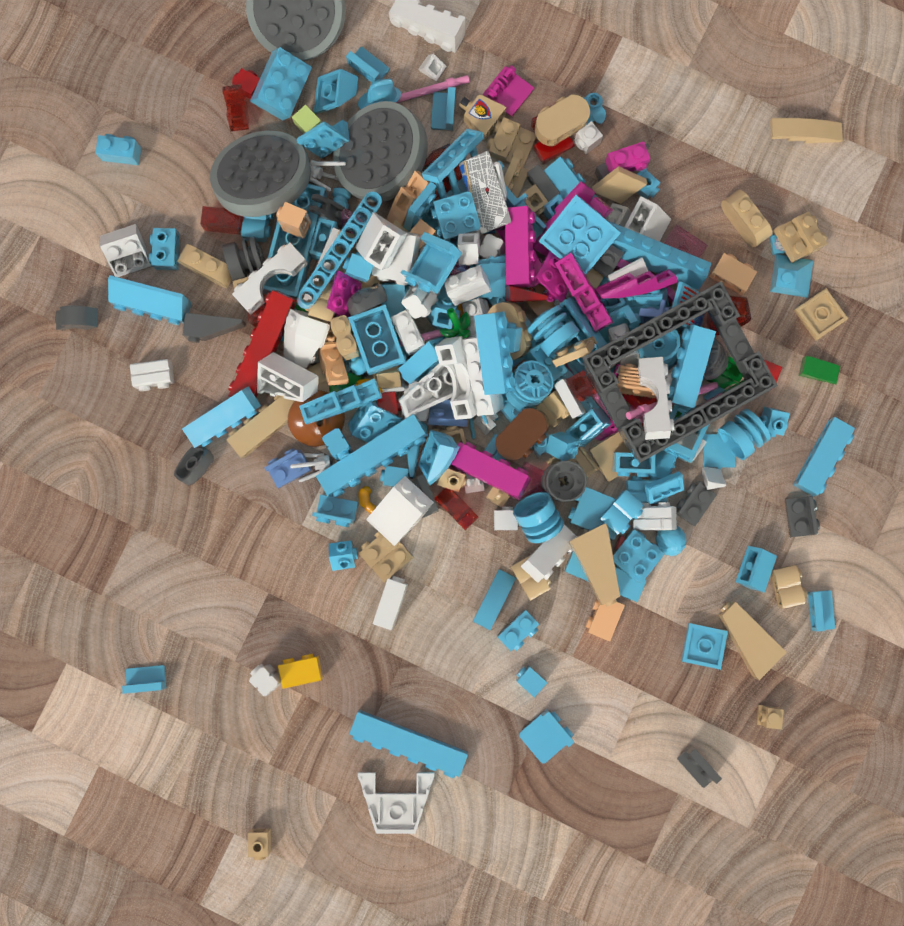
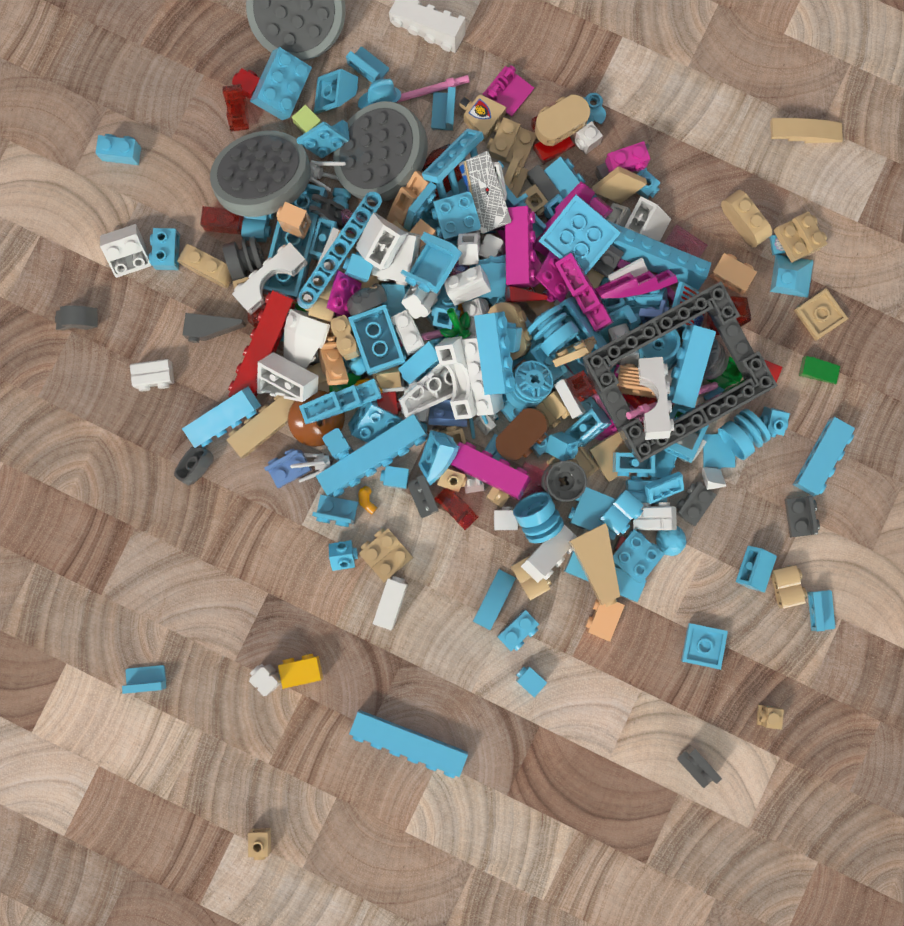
(148, 300): medium azure slope -> none
(395, 811): white wing -> none
(400, 510): white slope -> none
(413, 456): medium azure slope -> none
(432, 67): white slope -> none
(546, 736): medium azure bracket -> none
(753, 643): tan slope -> none

